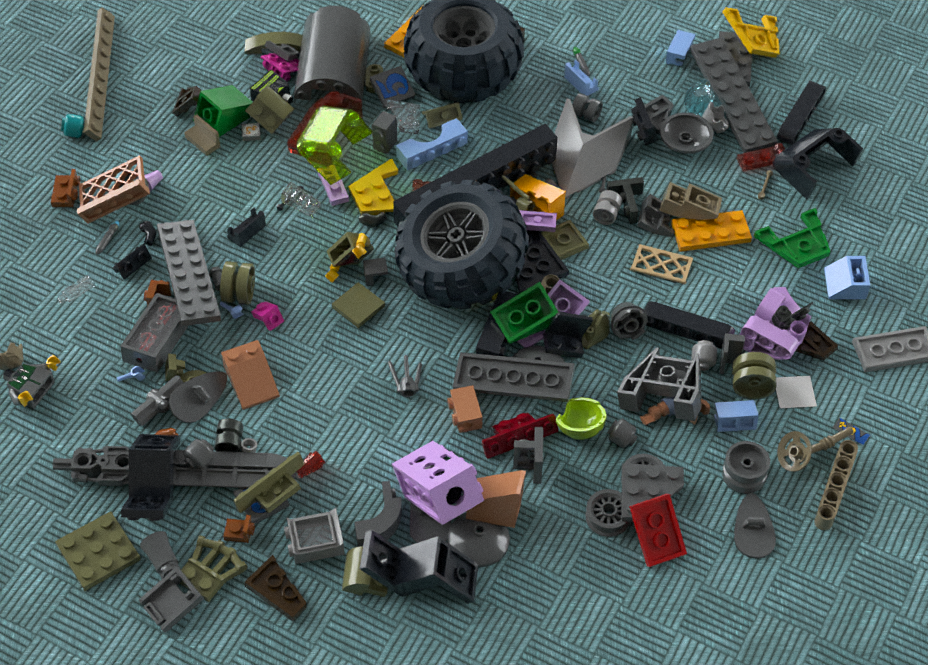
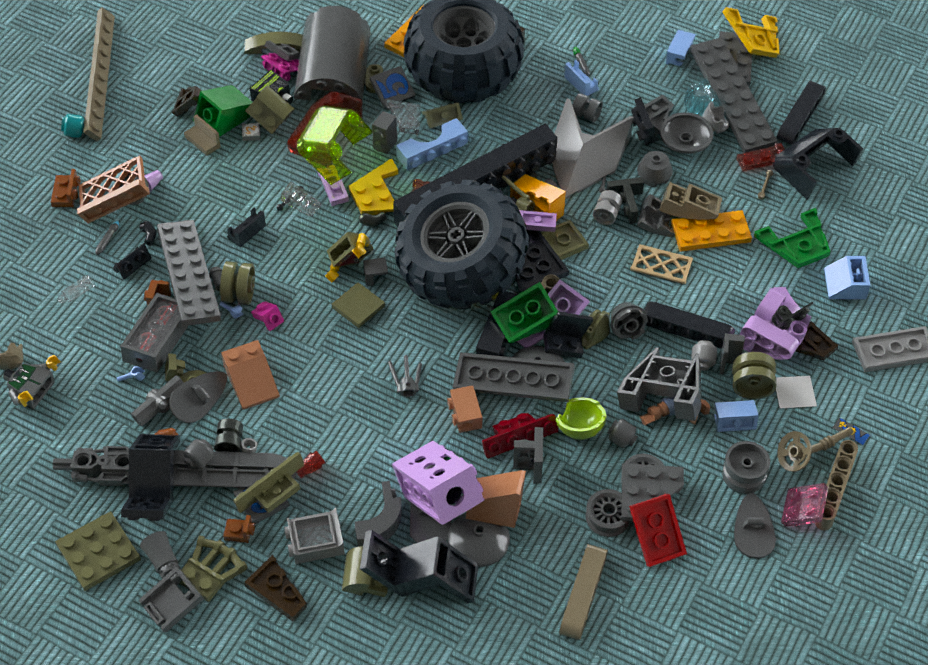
(583, 592): none -> dark tan beam
(655, 168): none -> dark grey cone
(804, 505): none -> clear pink plate

